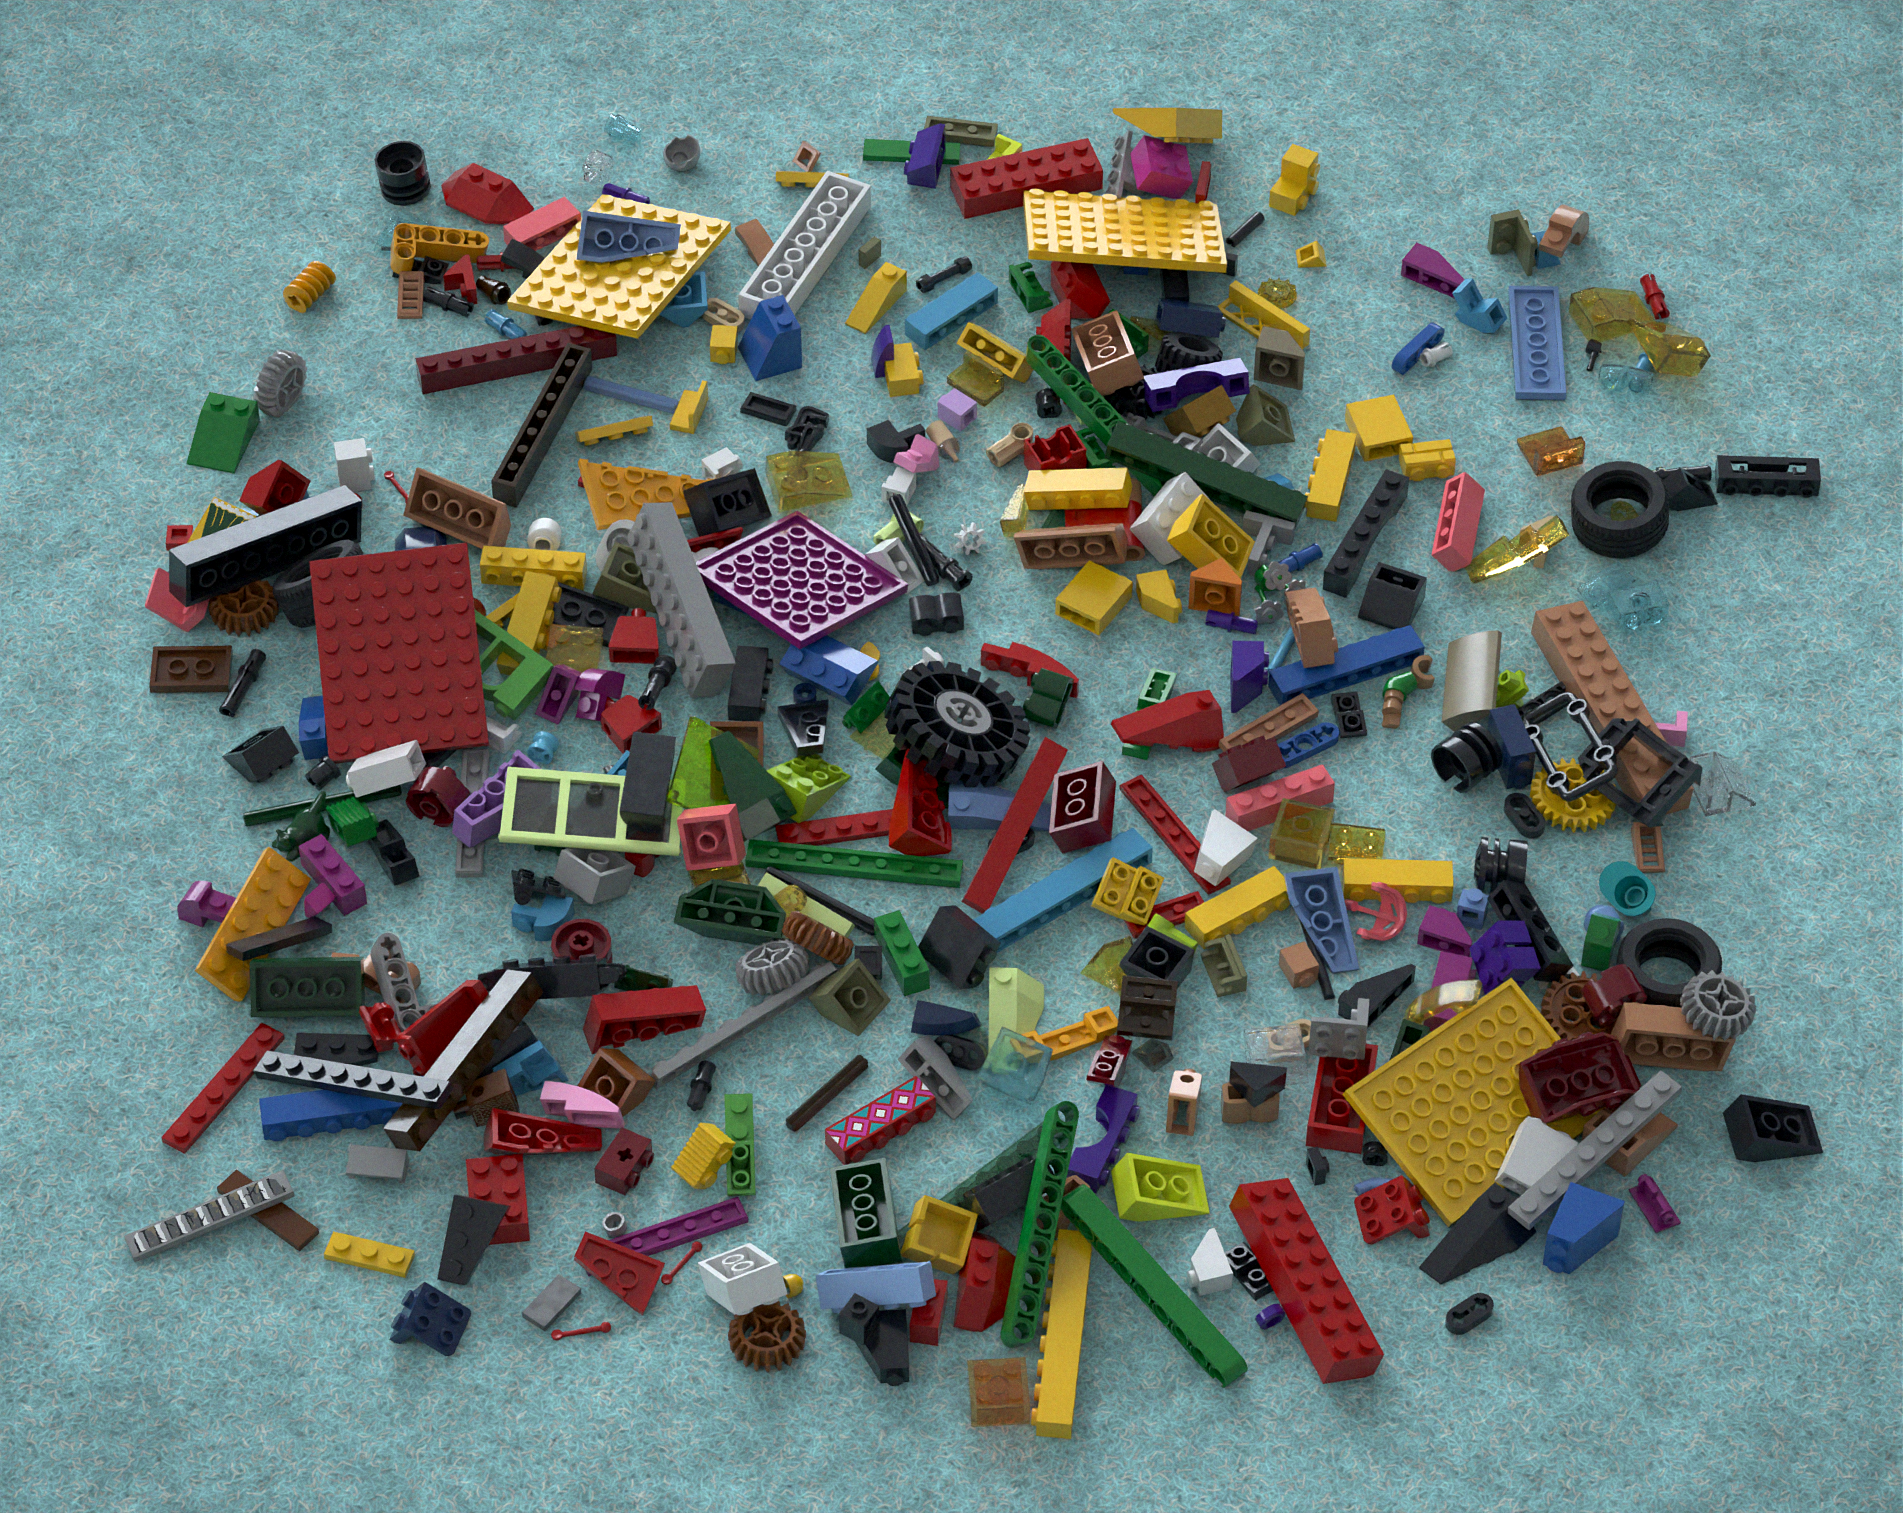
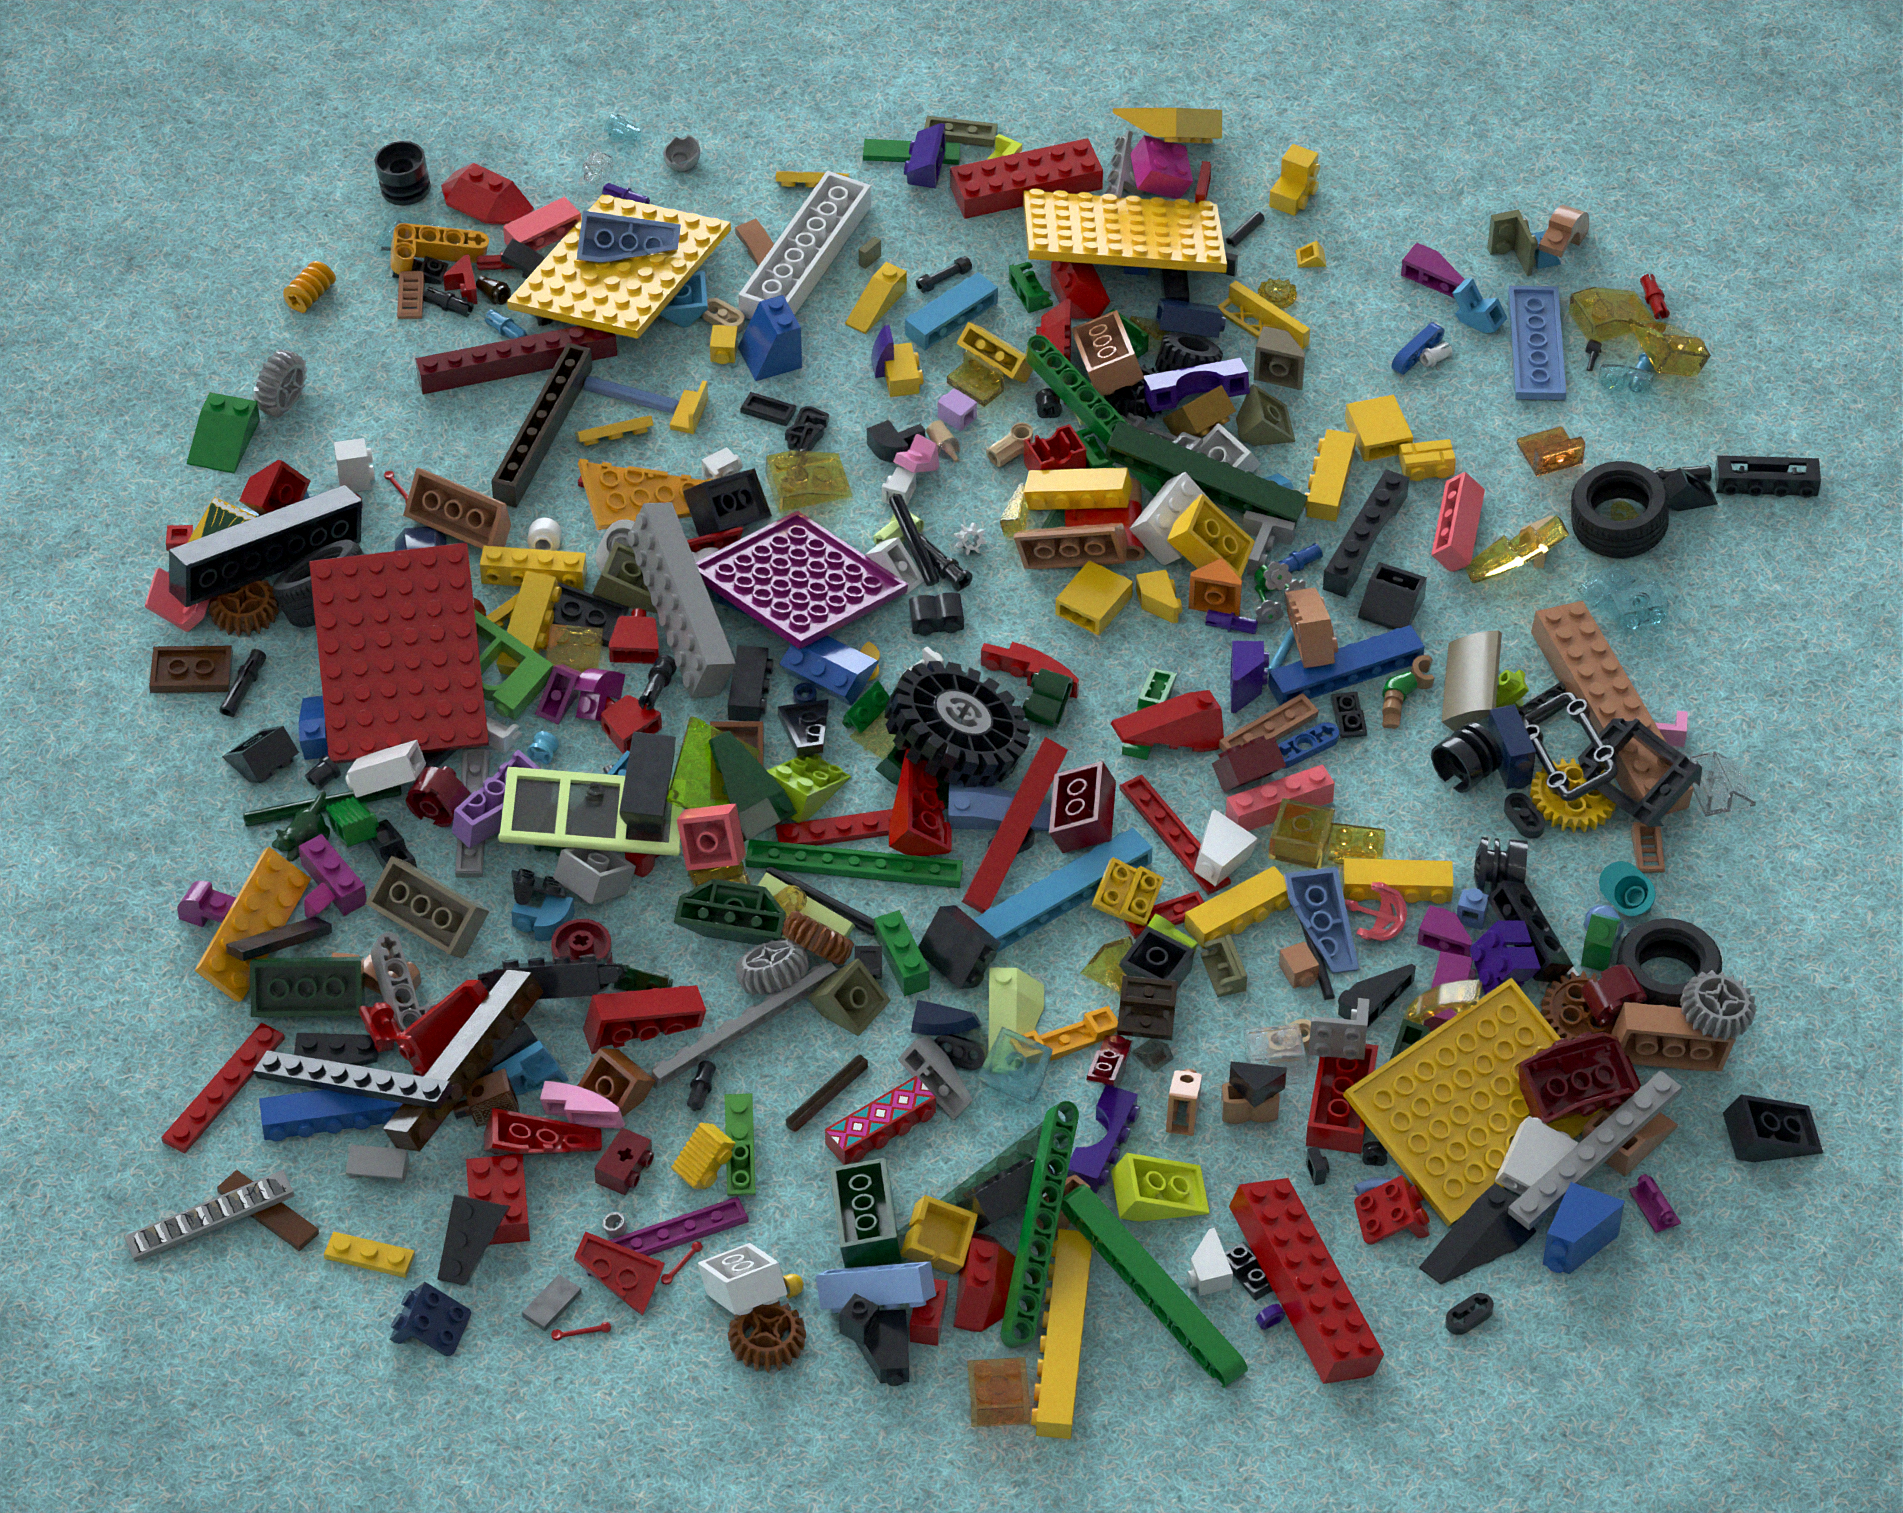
(427, 907): none -> dark tan brick
(808, 152): nougat slope -> none

